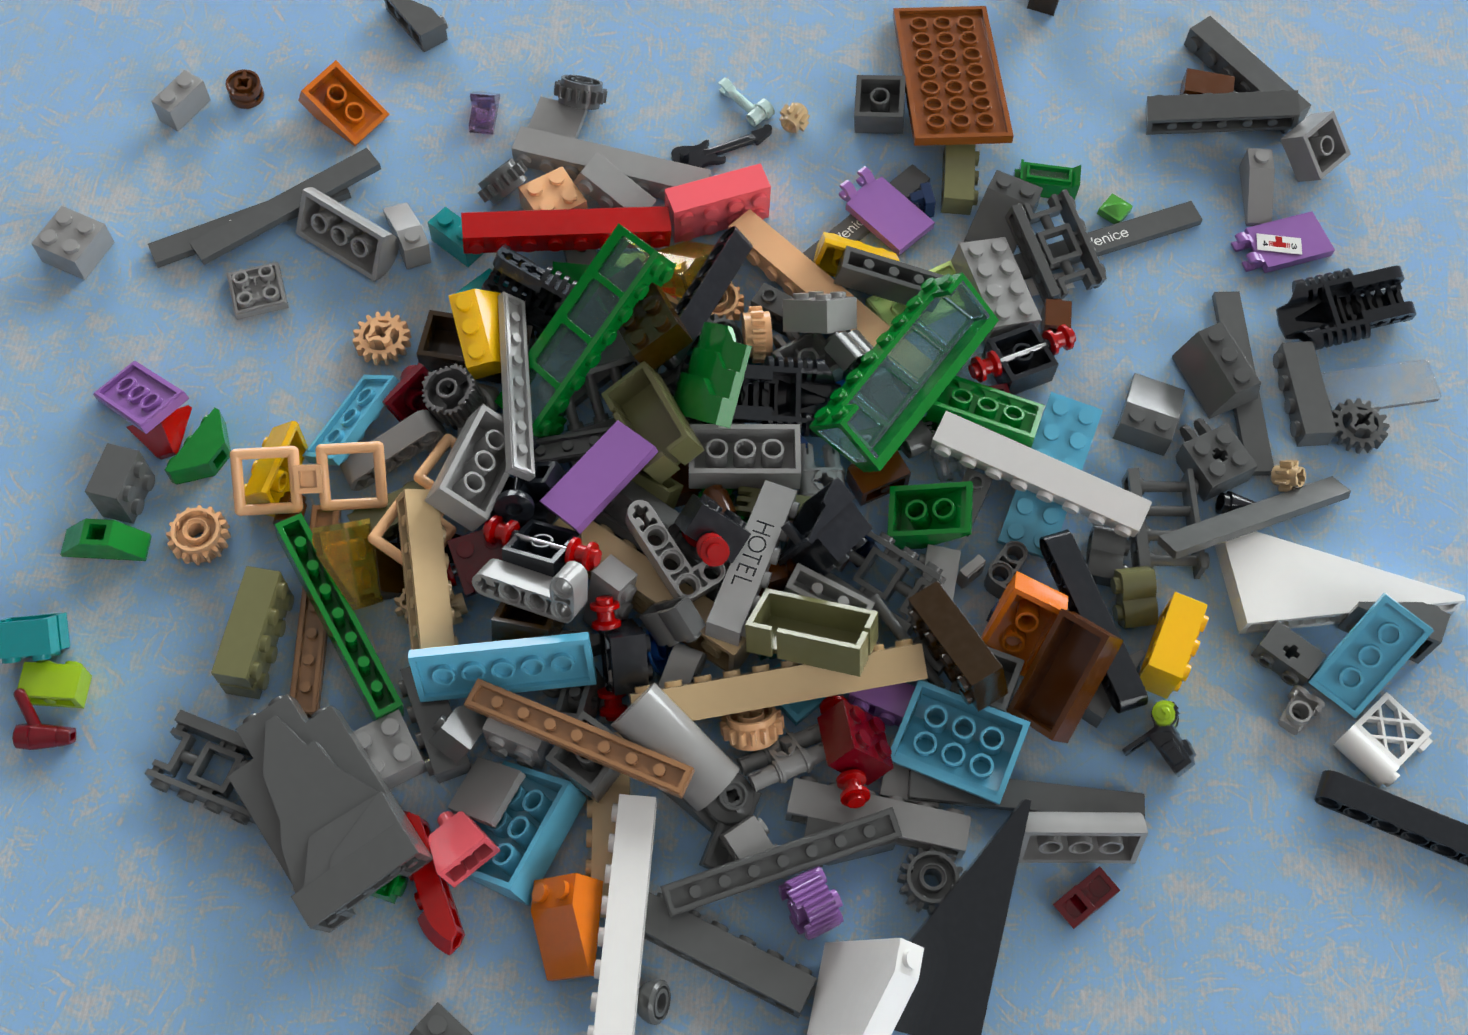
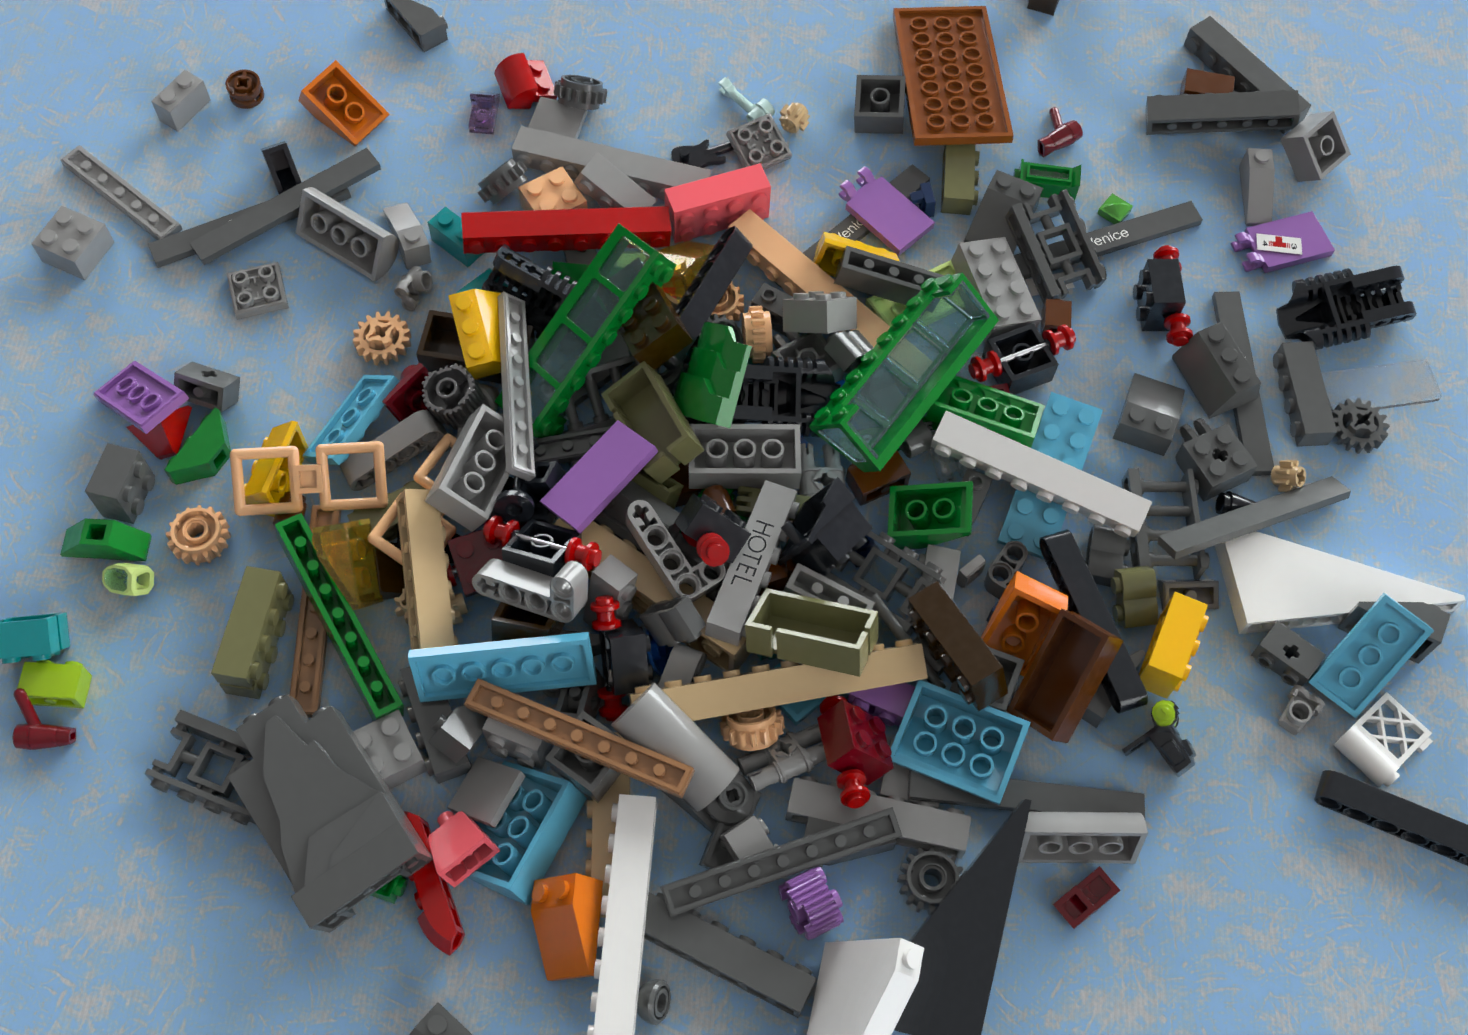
(120, 193): none -> light grey tile
(128, 579): none -> yellowish green rock
(208, 386): none -> dark grey brick
(281, 166): none -> black slope
(411, 285): none -> light grey plate
(523, 81): none -> red brick
(759, 143): none -> light grey tile
(1061, 137): none -> dark red piece
(1162, 297): none -> black brick
(1199, 589): none -> dark grey slope

